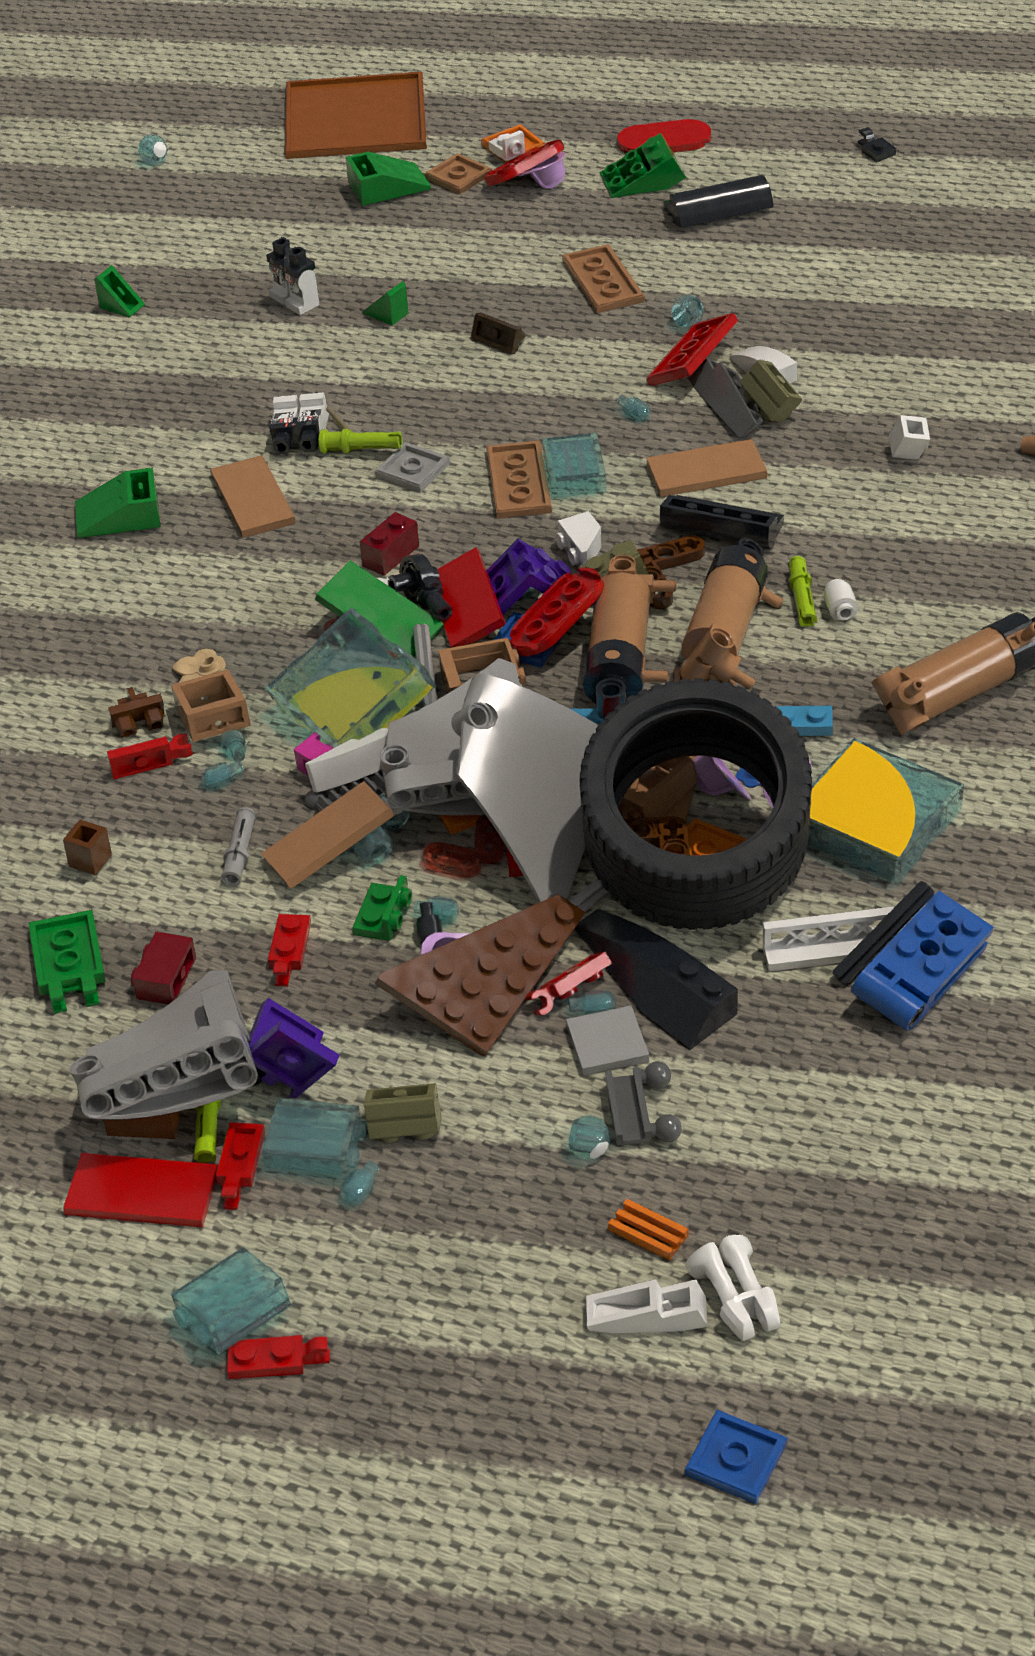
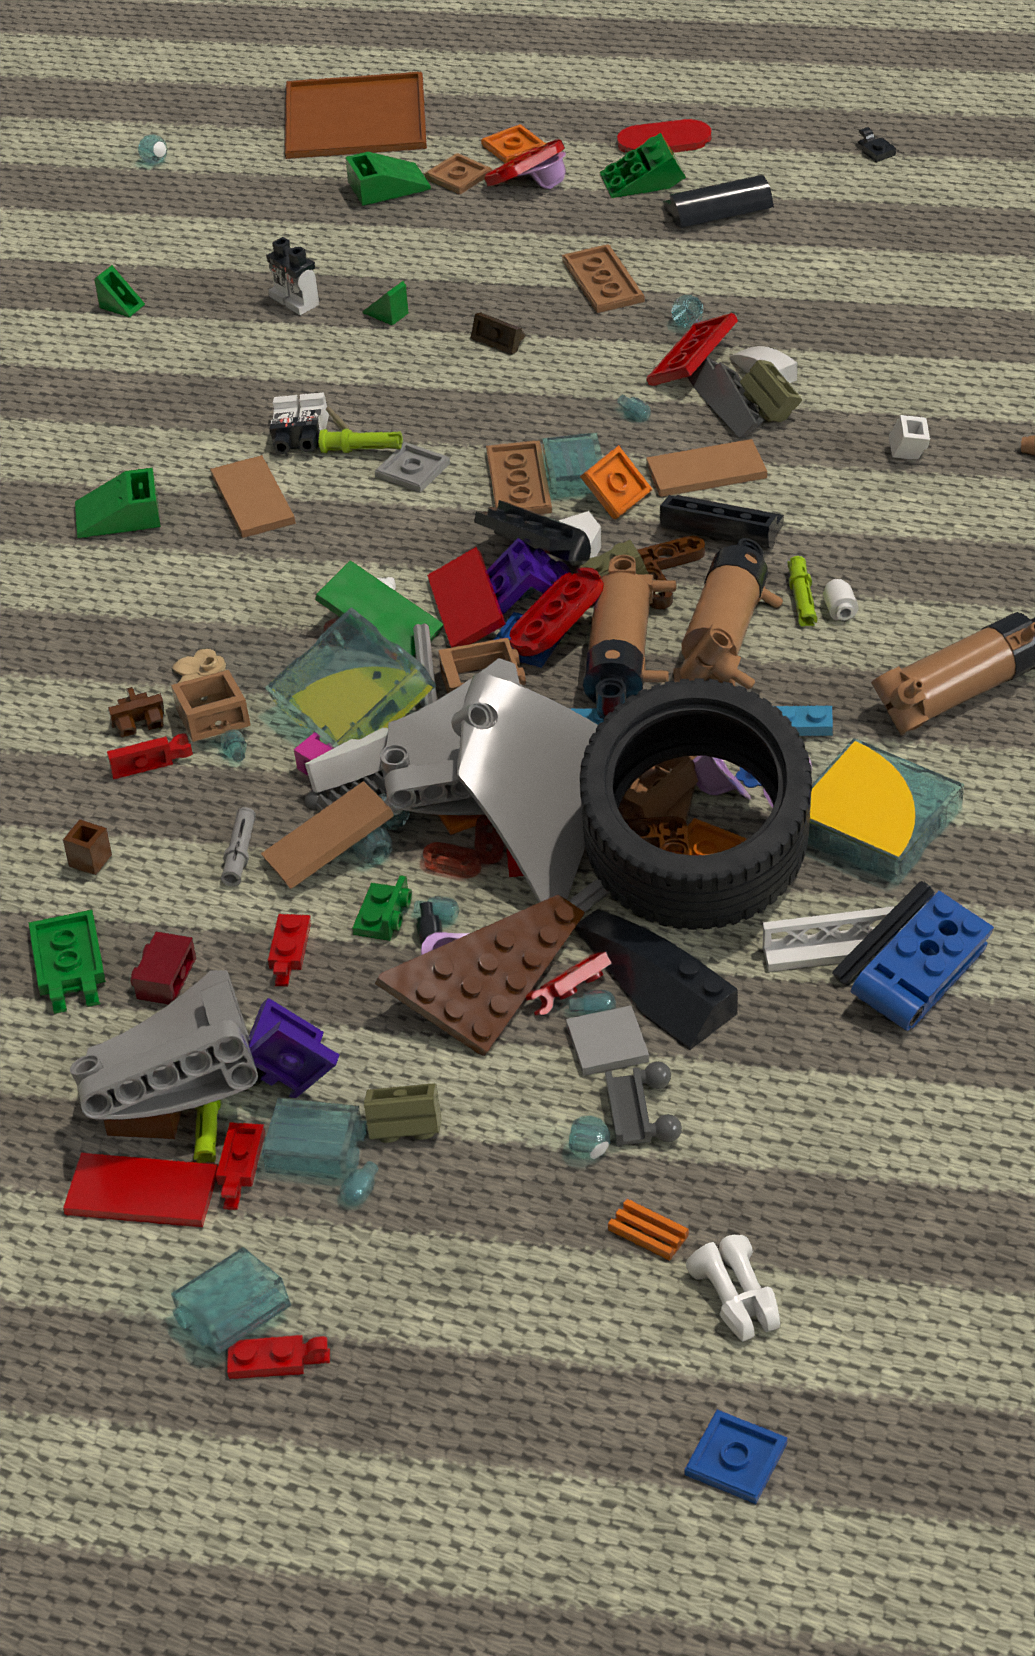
(220, 774): clear light blue cylinder -> none
(389, 543): dark red brick -> none
(421, 585): black pin -> none
(508, 145): white bracket -> none
(536, 530): none -> black brick
(616, 482): none -> orange tile
(648, 1308): white slope -> none

